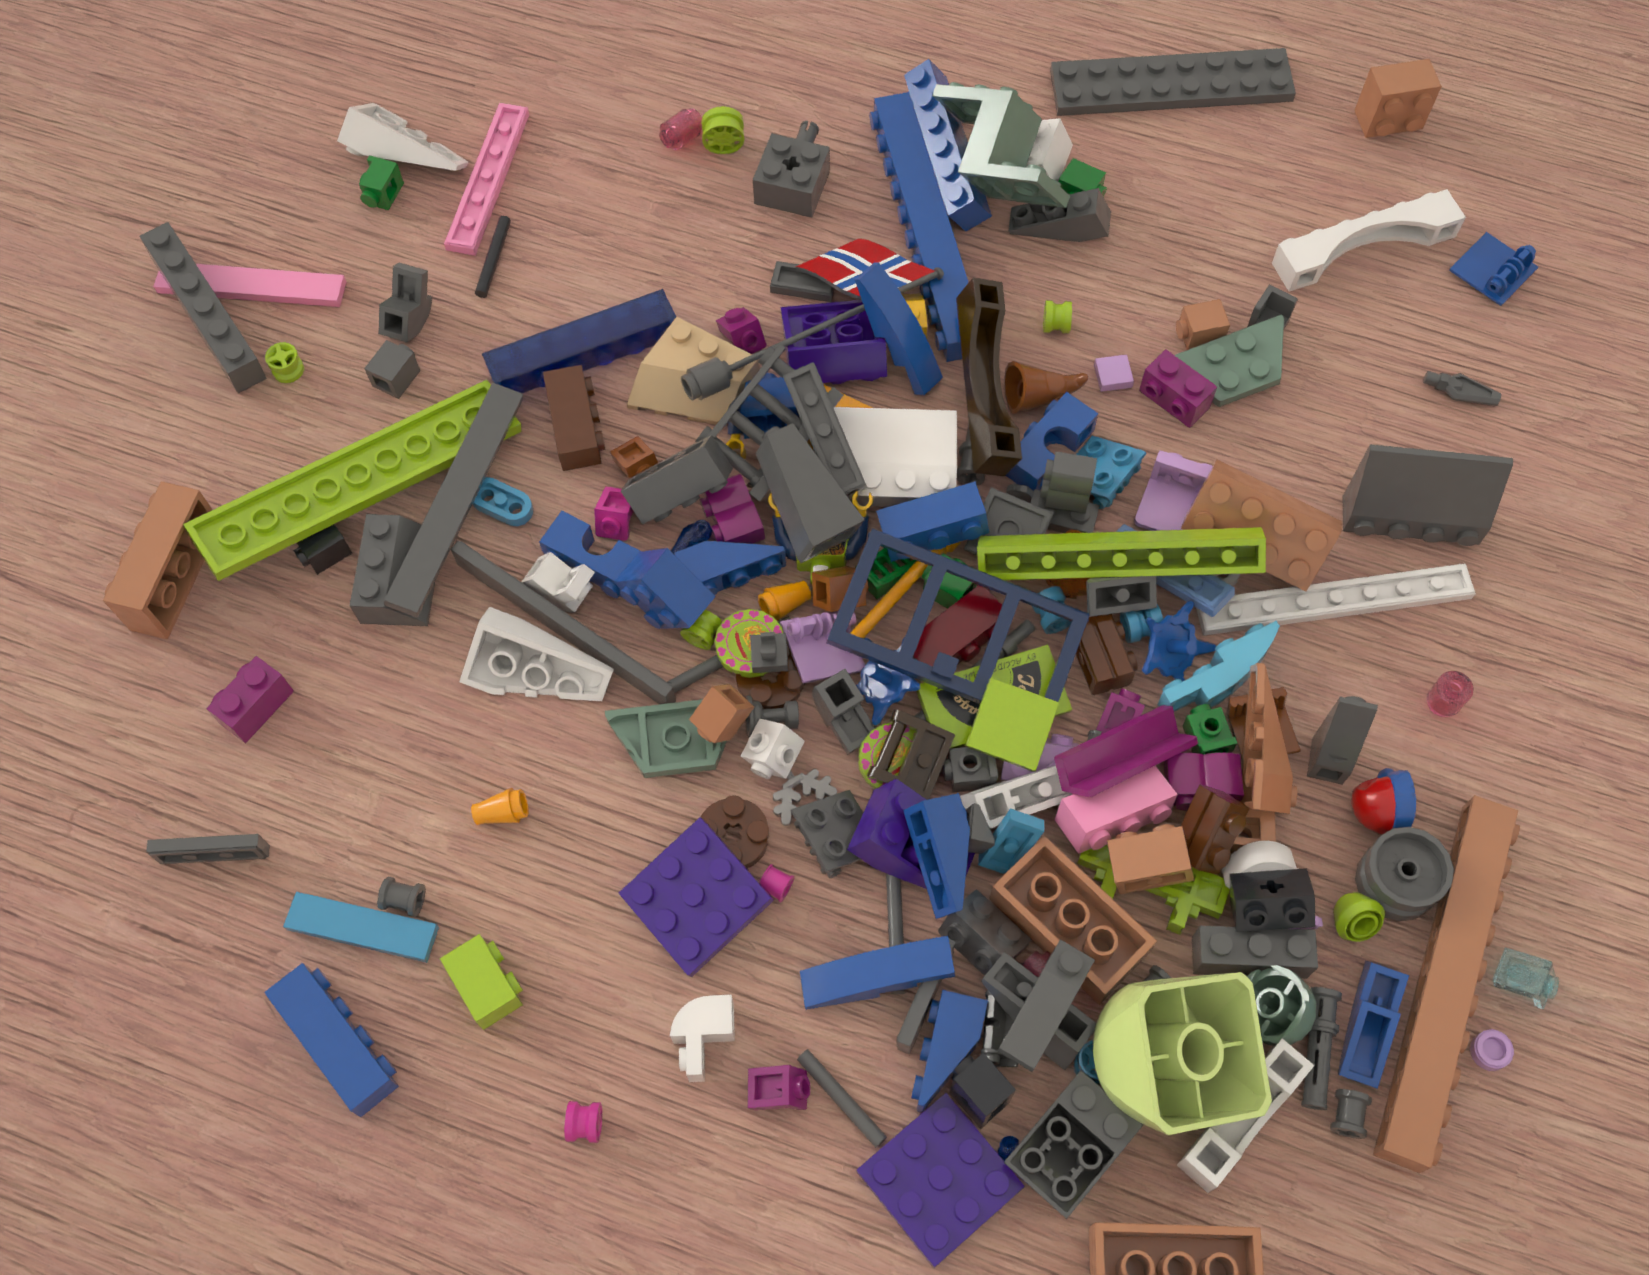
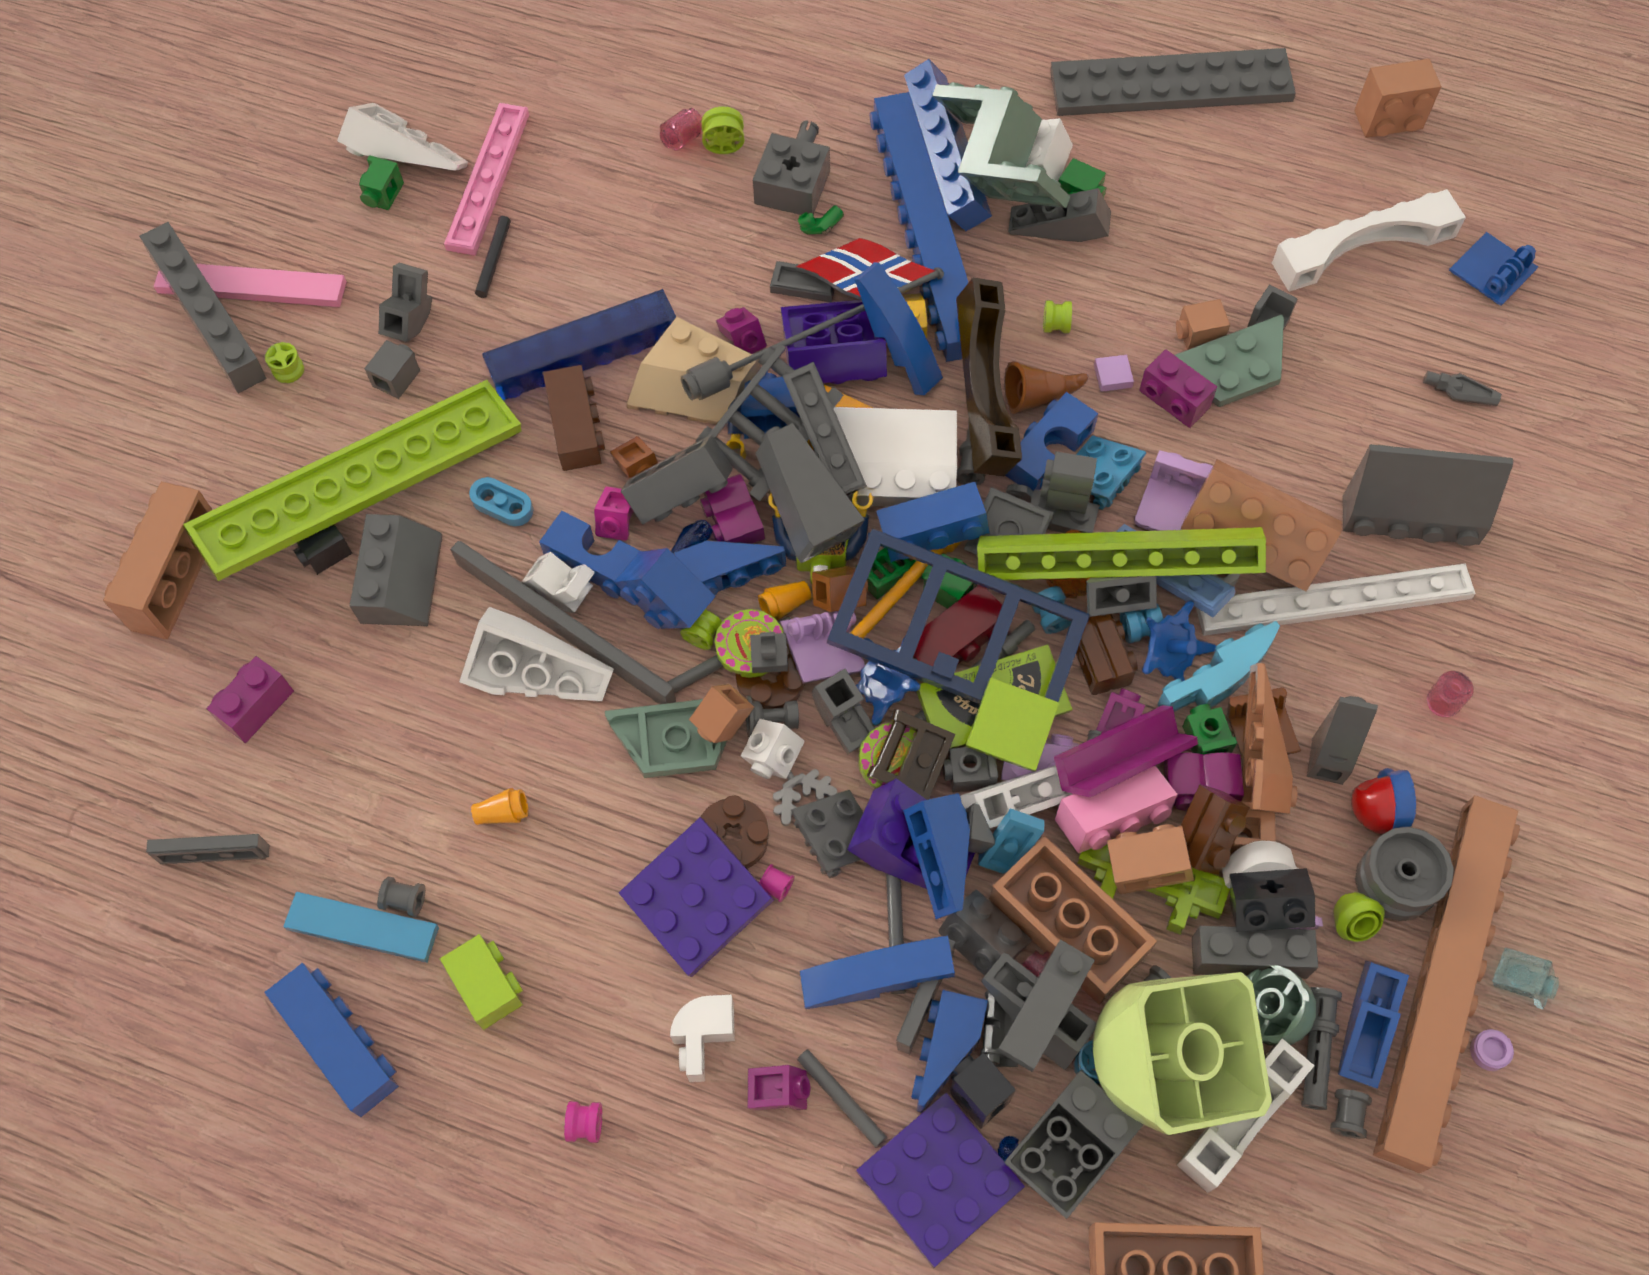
(453, 501): dark grey tile -> none
(812, 226): none -> green arm

